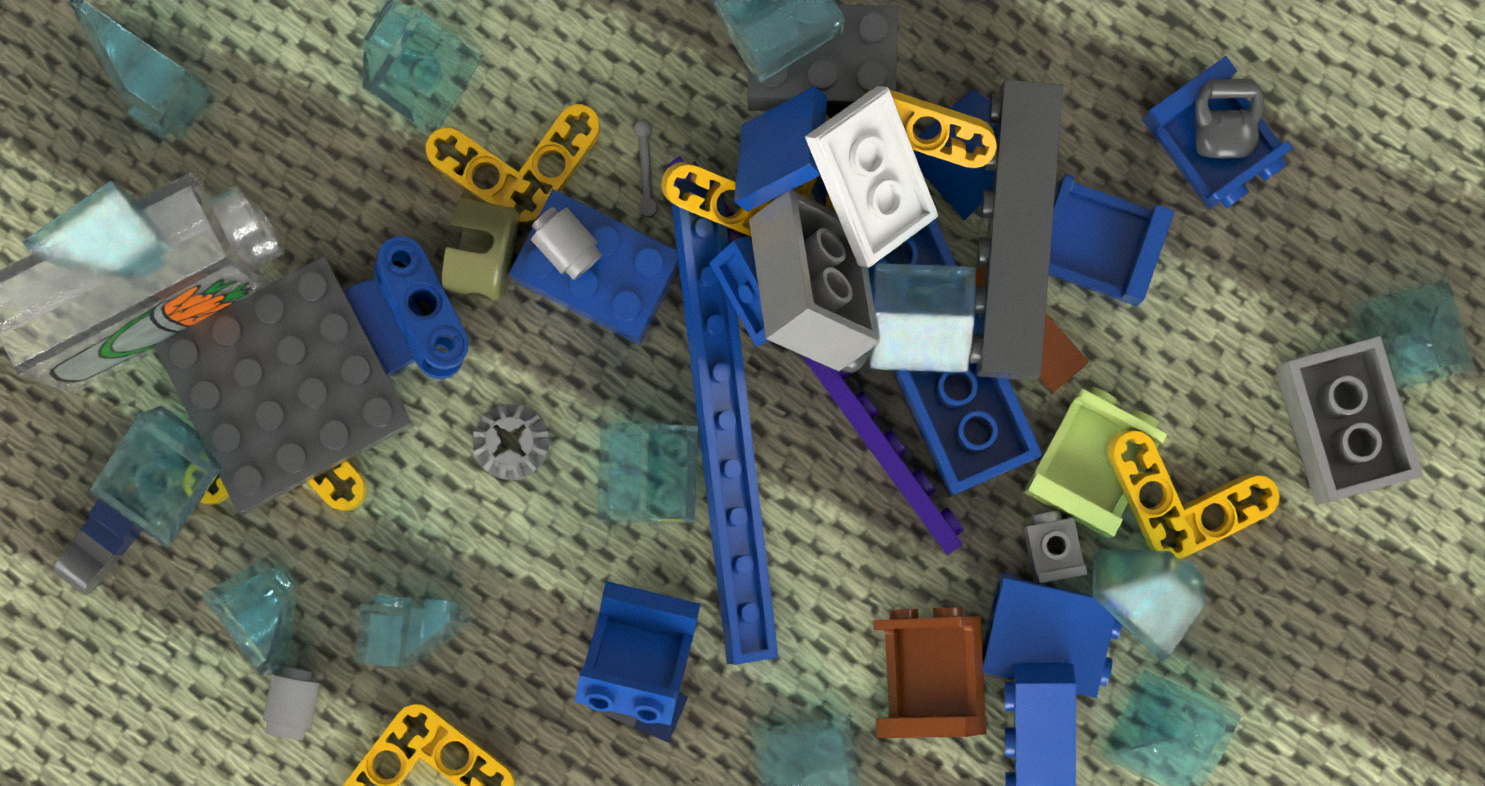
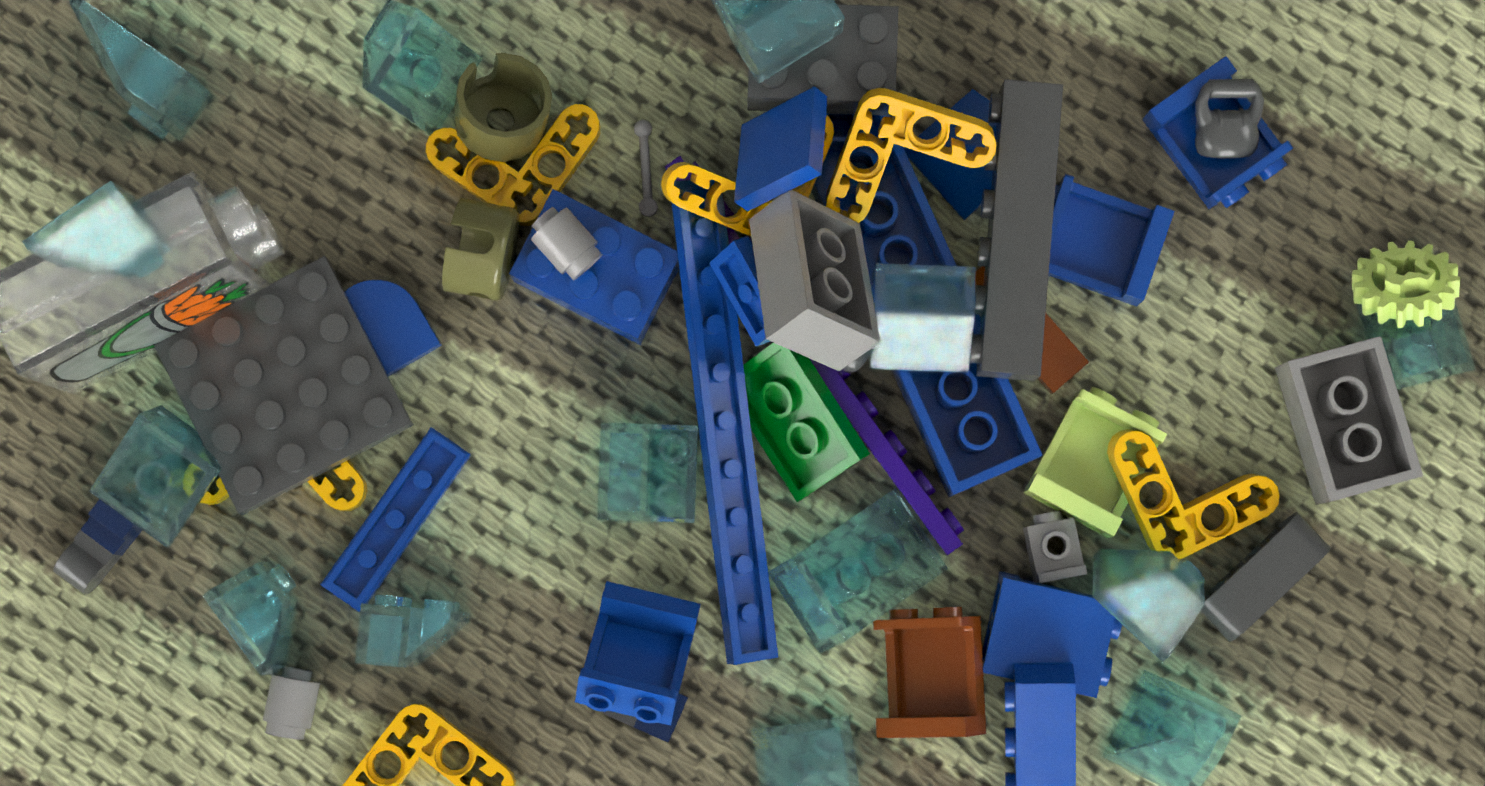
(395, 519): none -> blue tile
(419, 282): blue piece -> none
(511, 88): none -> olive piece
(533, 441): light grey gear -> none
(799, 421): none -> green plate
(857, 571): none -> clear light blue slope
(872, 176): white tile -> none
(1265, 577): none -> dark grey beam
(1405, 284): none -> yellowish green gear

